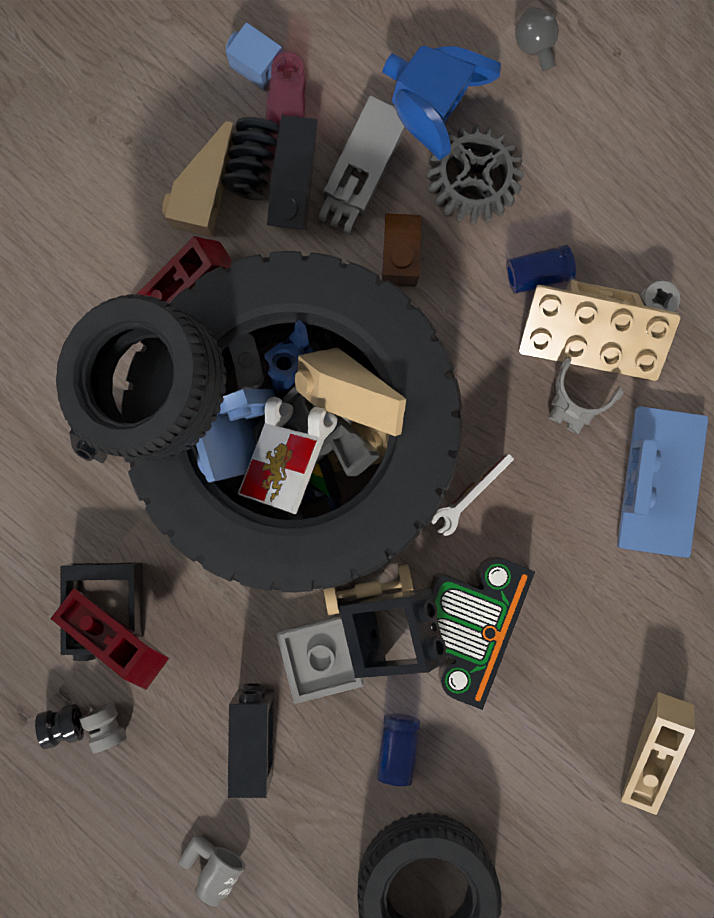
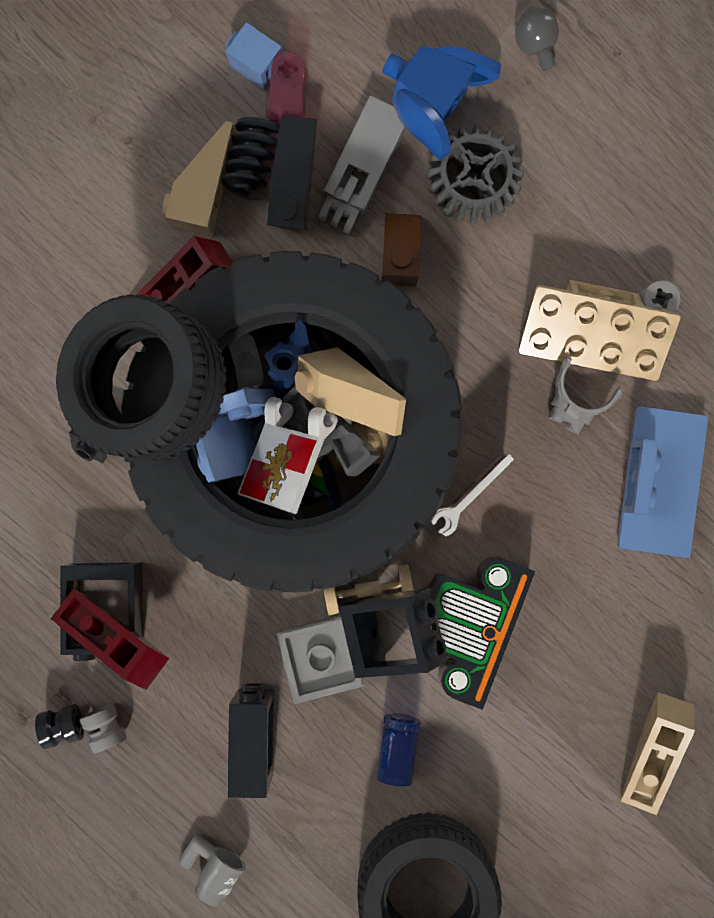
(541, 268): clear blue piece -> none

